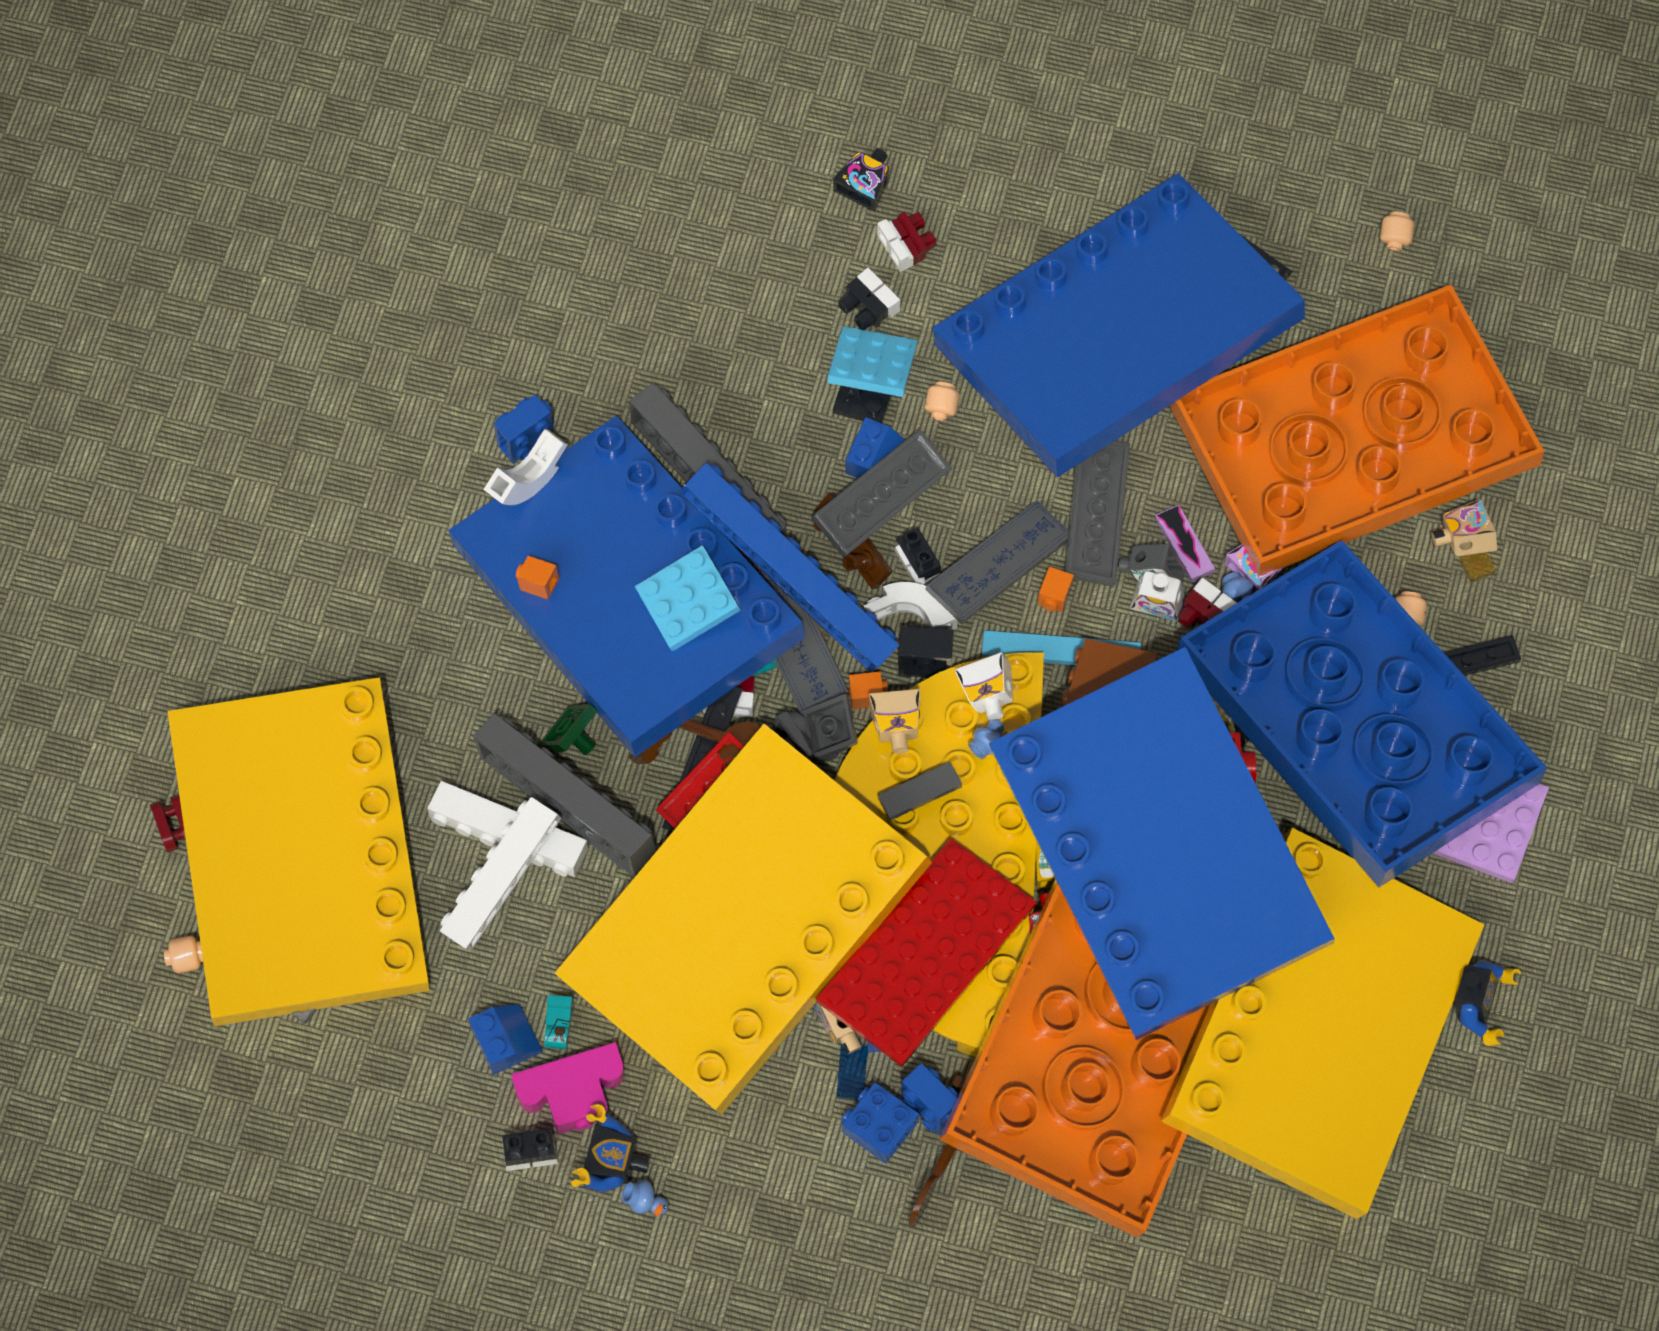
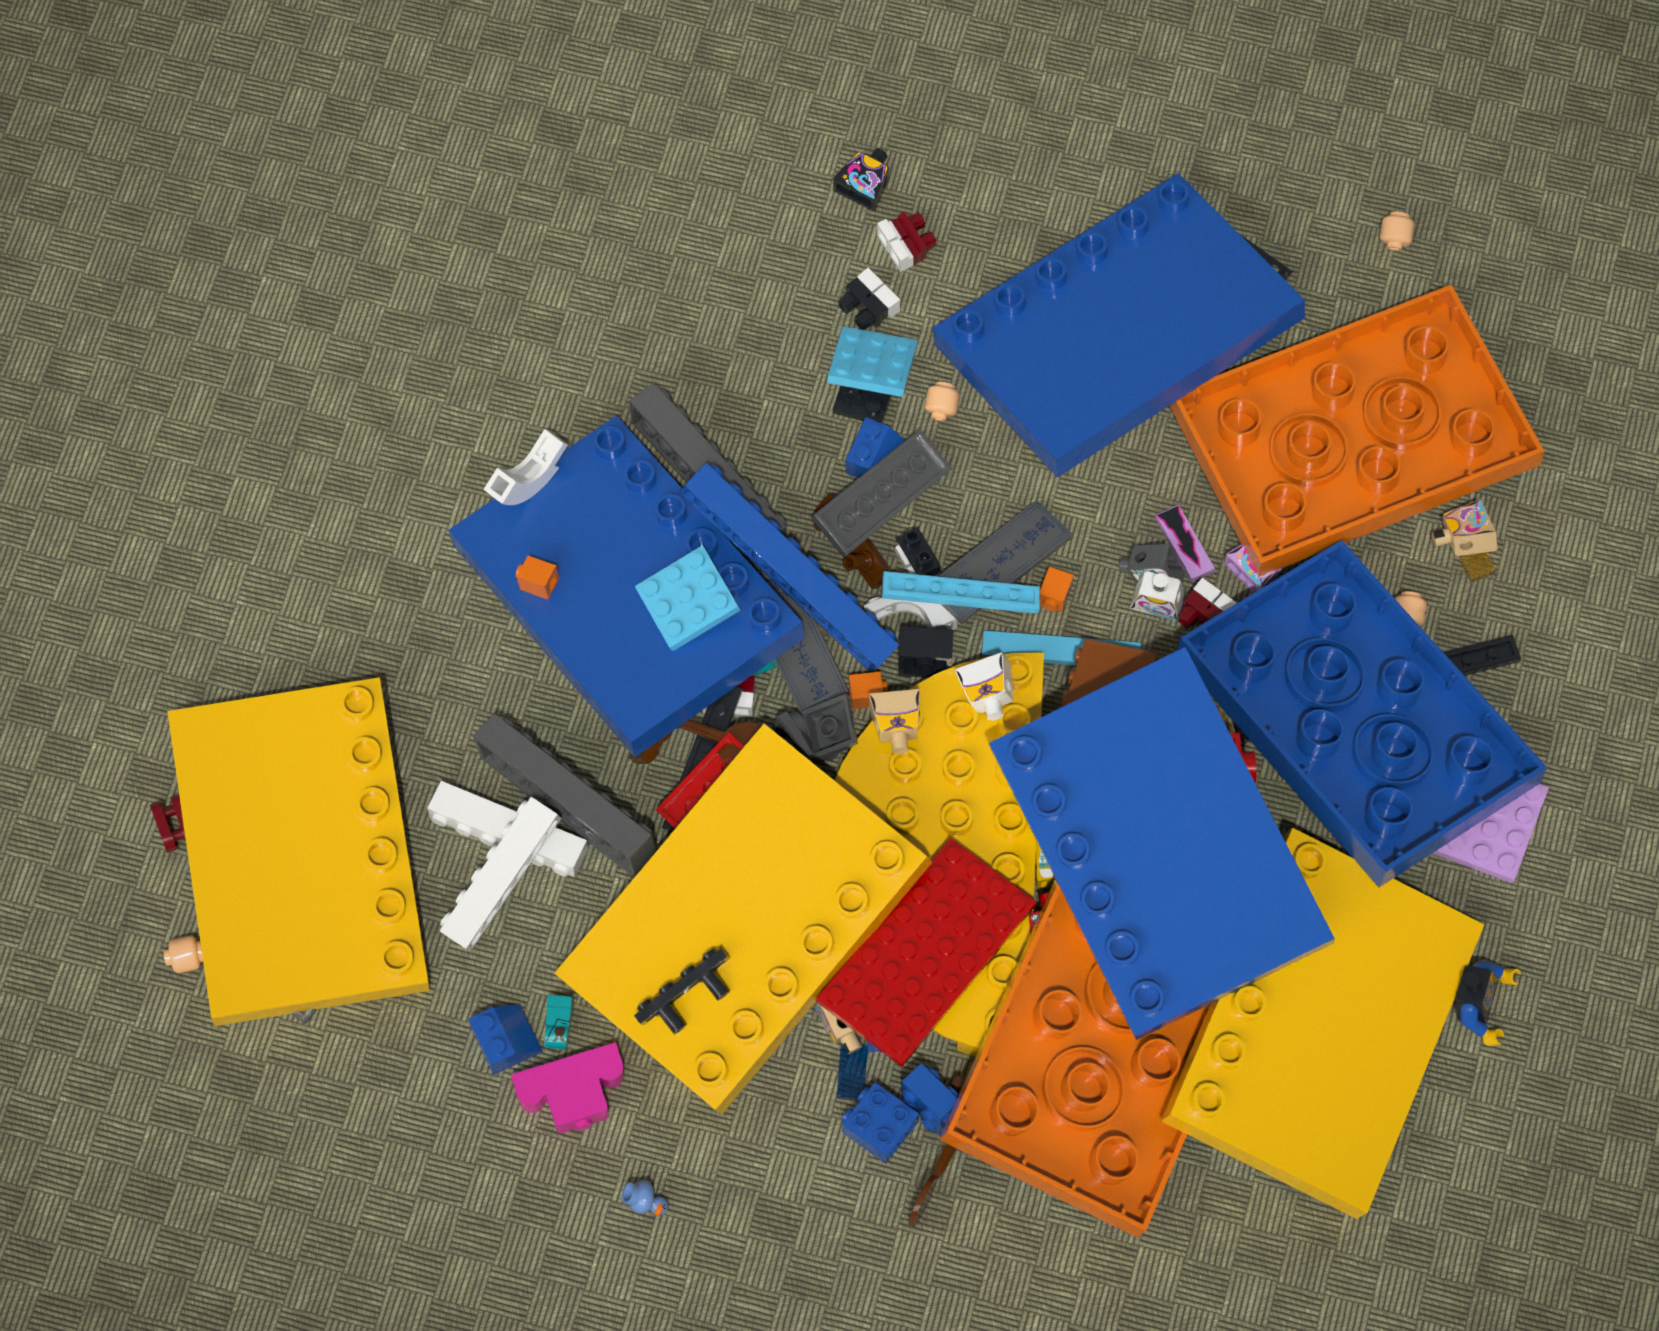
(522, 427): blue brick -> none
(527, 1146): black hips -> none
(569, 730): dark green tile -> none
(609, 1155): torso -> none
(663, 1004): none -> black plate
(919, 791): dark grey tile -> none
(960, 592): none -> medium azure tile
(983, 736): medium blue animal -> none
(1097, 515): dark grey tile -> none
(1236, 586): medium blue animal -> none

